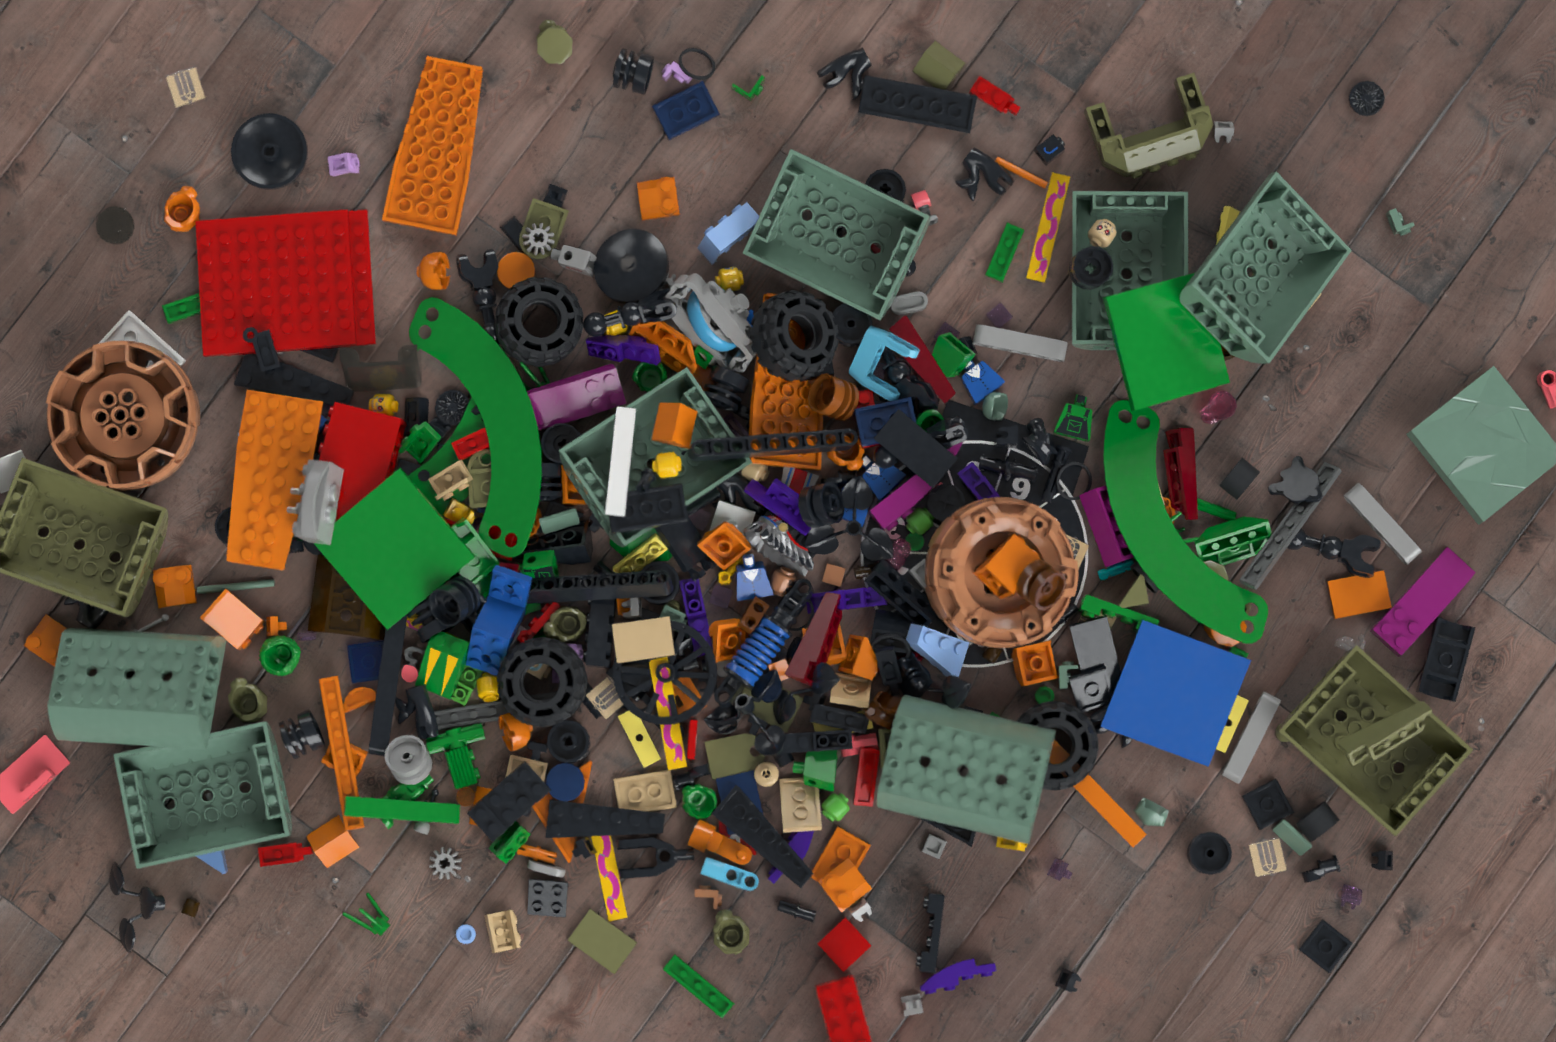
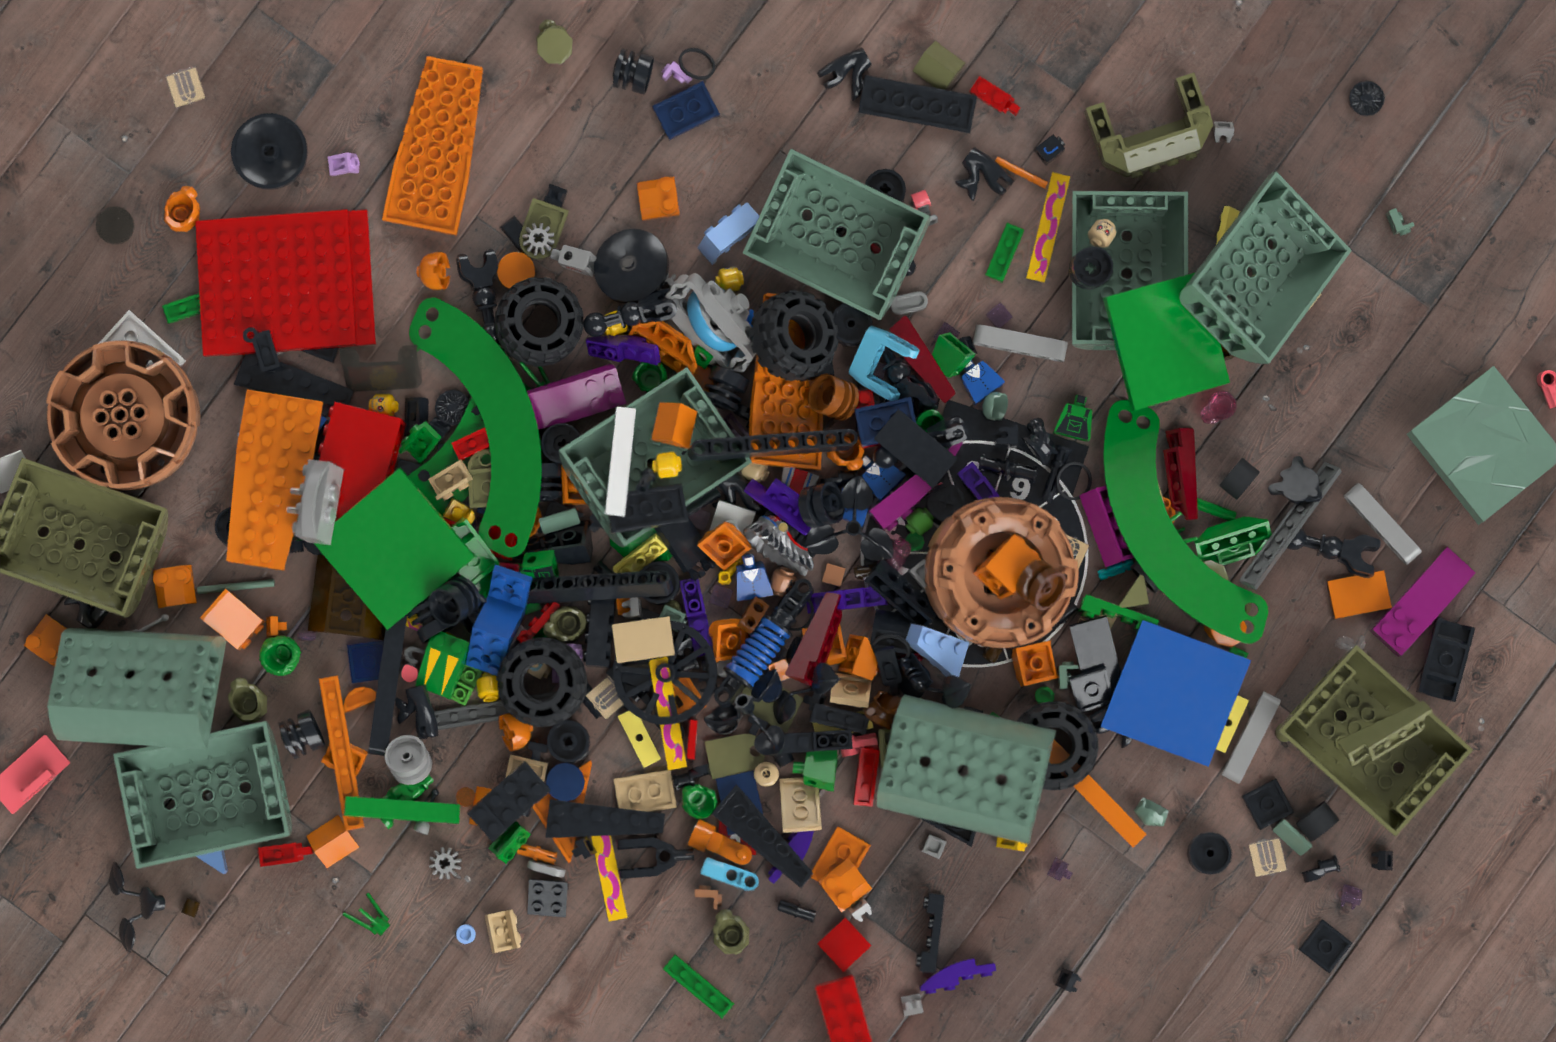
(455, 738): green piece -> none
(462, 767): green brick -> none
(602, 941): olive tile -> none
(756, 90): green bracket -> none
(835, 807): bright green head -> none

